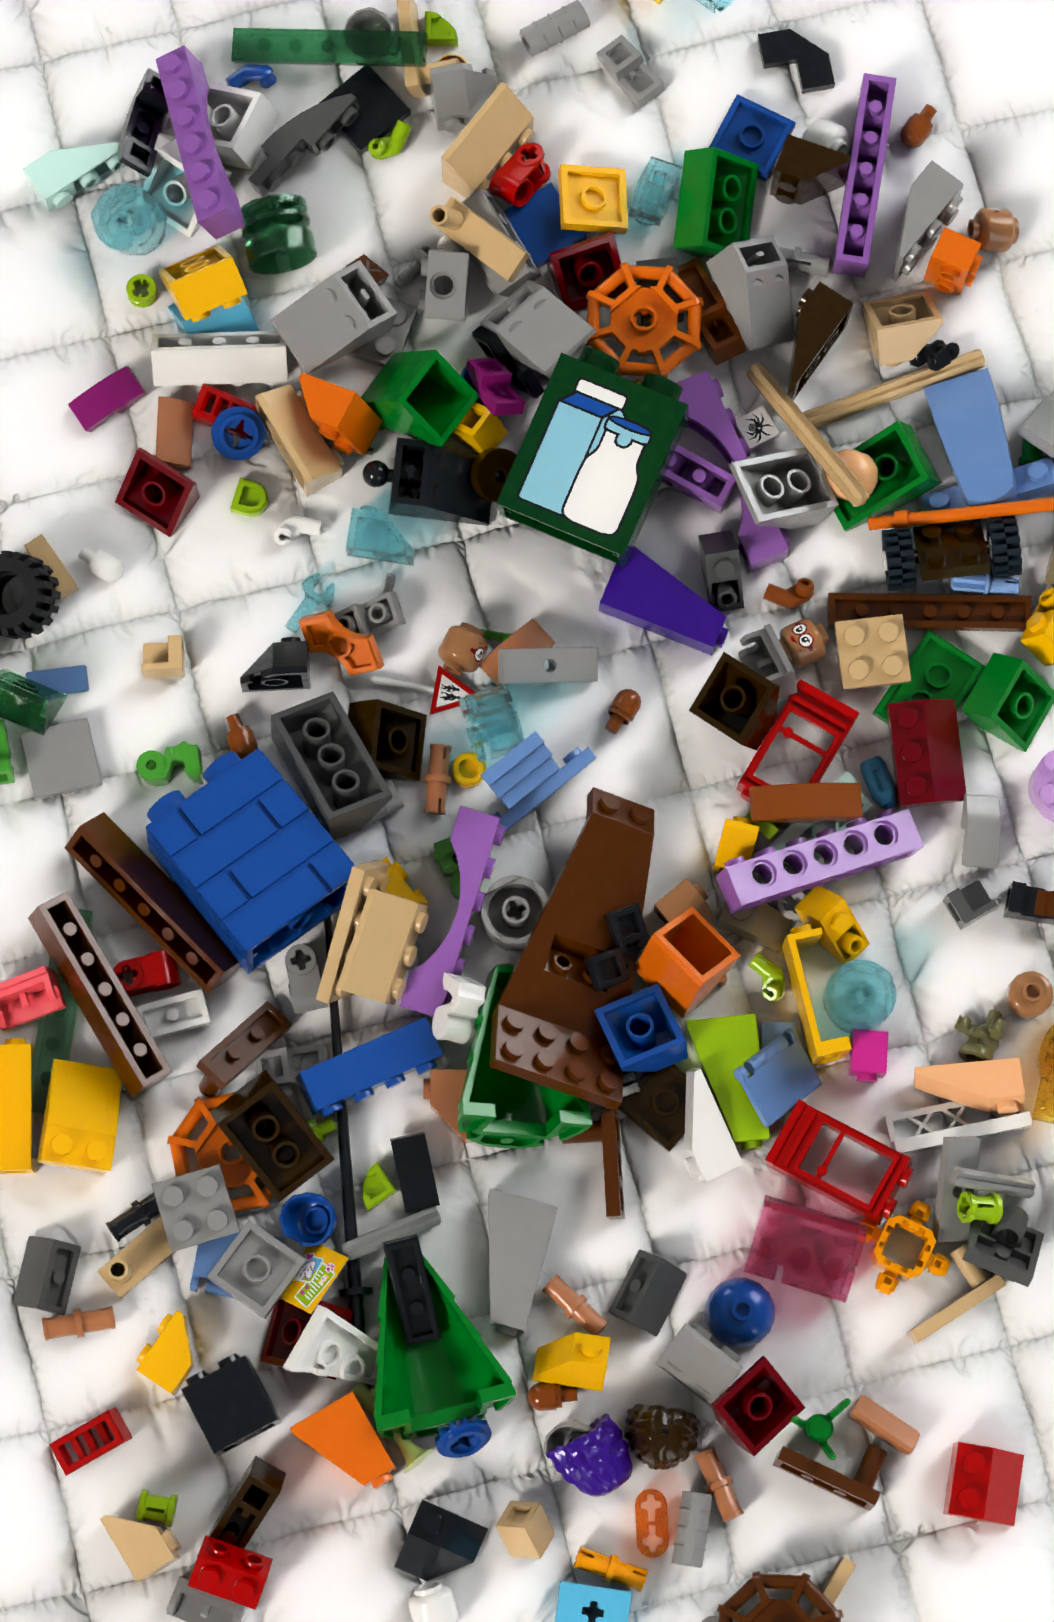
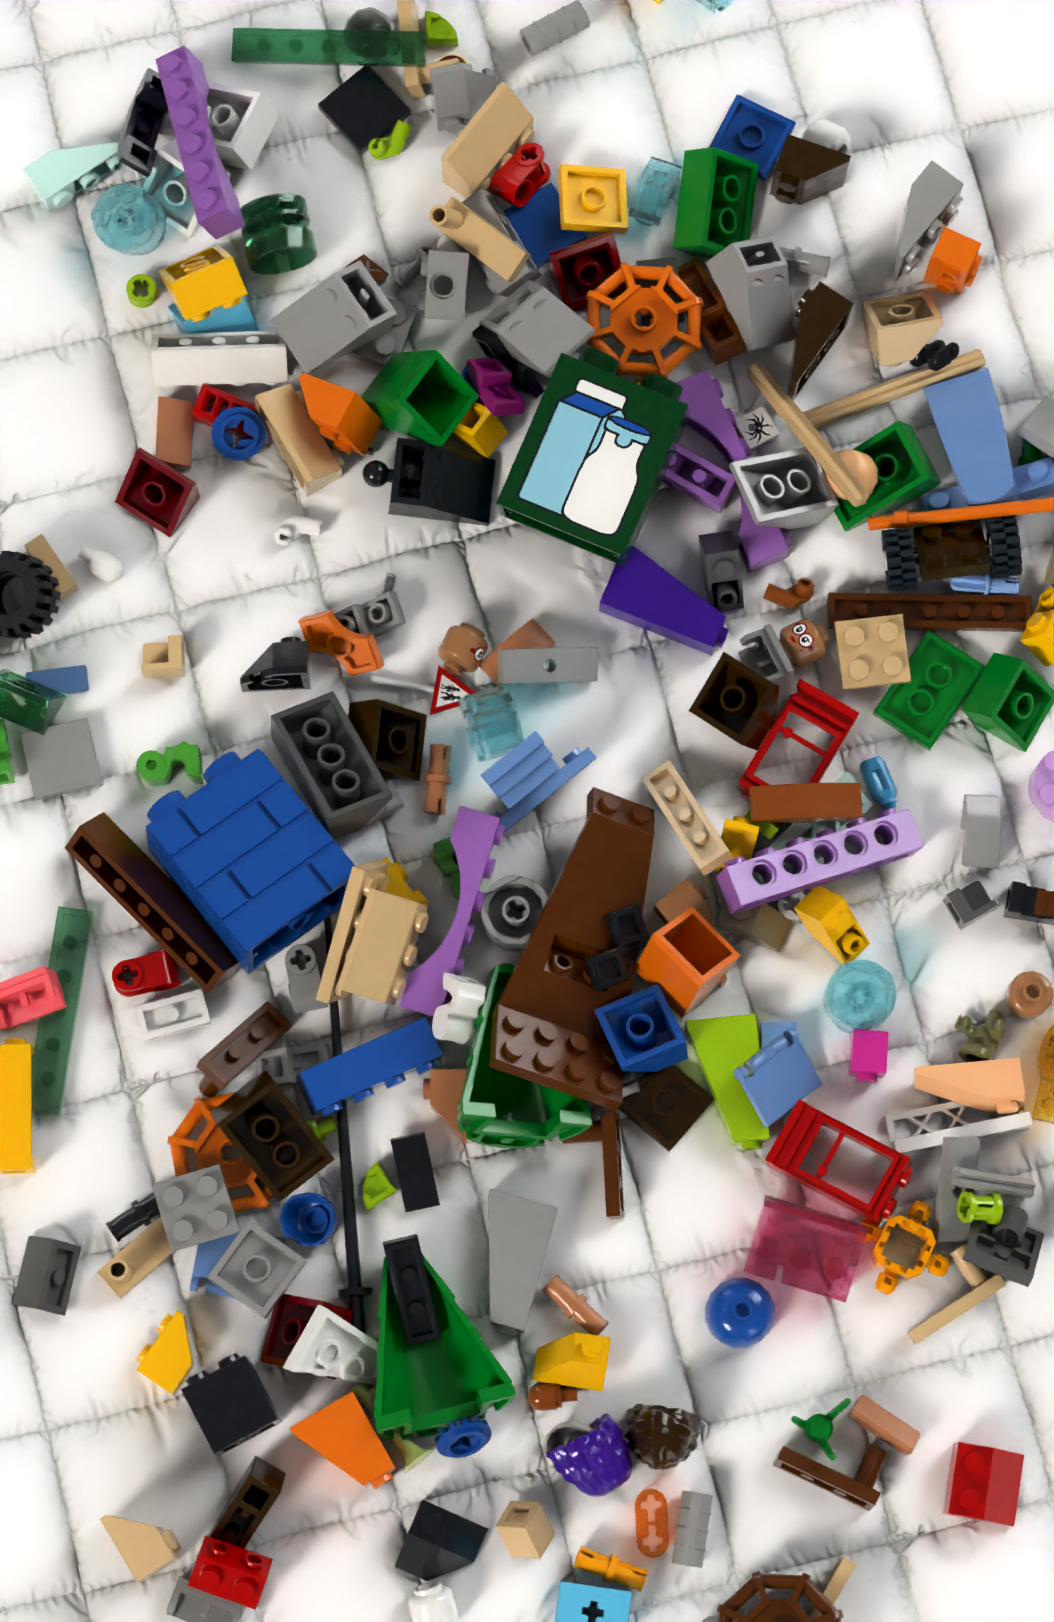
(78, 1323): nougat pin -> none
(80, 1117): yellow slope -> none
(99, 994): reddish brown brick -> none
(106, 398): magenta slope -> none
(117, 1427): red slope -> none
(156, 1508): lime bush -> none
(240, 738): dark orange cylinder -> none
(249, 498): lime tile -> none
(250, 73): blue arm -> none
(310, 130): dark grey slope -> none
(311, 600): clear light blue bar -> none
(315, 1277): sticker -> none
(376, 537): clear light blue slope -> none
(405, 1227): light grey axle -> none
(467, 770): yellow tile -> none
(484, 472): dark brown piece -> none
(494, 634): bright green leg -> none
(623, 709): dark orange cylinder -> none
(630, 72): light grey slope -> none
(648, 1292): dark grey panel -> none
(687, 818): none -> tan plate
(699, 1363): light grey slope -> none
(706, 1134): white slope -> none
(719, 1484): nougat pin -> none
(756, 1407): dark red slope -> none
(772, 977): lime arm -> none
(789, 48): black tile -> none
(818, 1051): yellow panel -> none
(864, 175): medium lavender brick -> none
(918, 127): dark orange cylinder -> none
(926, 752): dark red slope -> none
(994, 229): medium nougat head -> none

